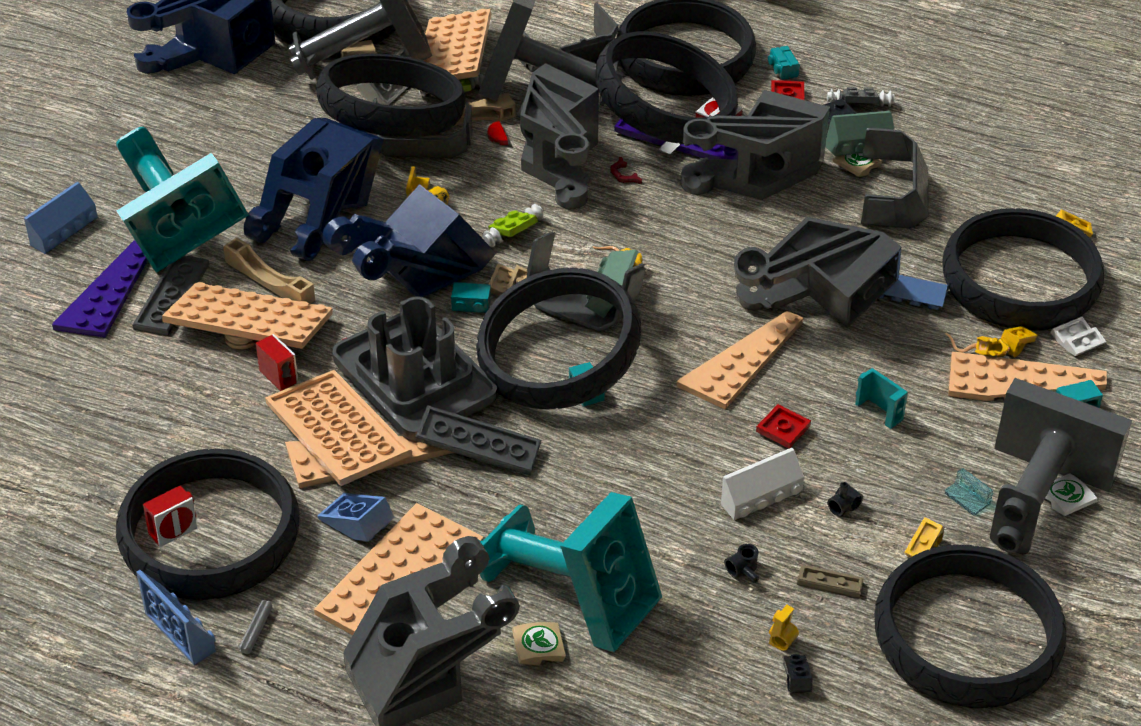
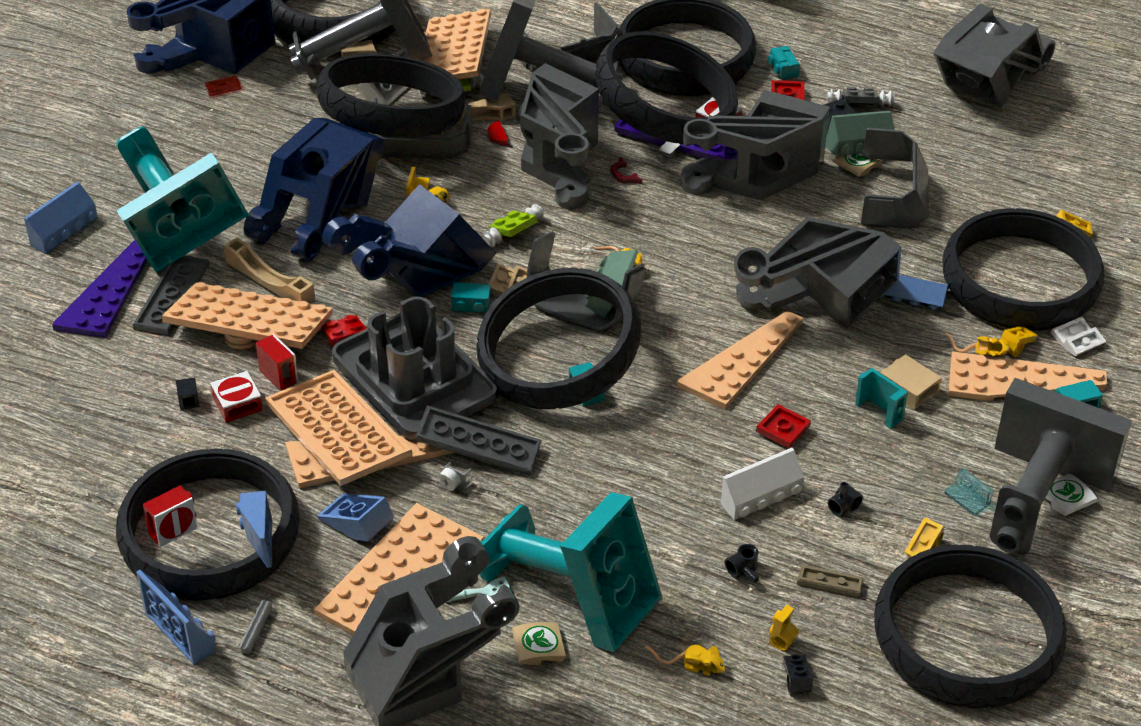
(187, 393): none -> black brick
(222, 85): none -> clear red tile
(236, 396): none -> piece
(257, 523): none -> medium blue slope
(341, 329): none -> red plate
(423, 12): none -> clear cylinder
(451, 478): none -> white piece
(487, 590): none -> light aqua piece
(697, 659): none -> yellow animal
(914, 378): none -> tan brick
(990, 54): none -> dark grey piece

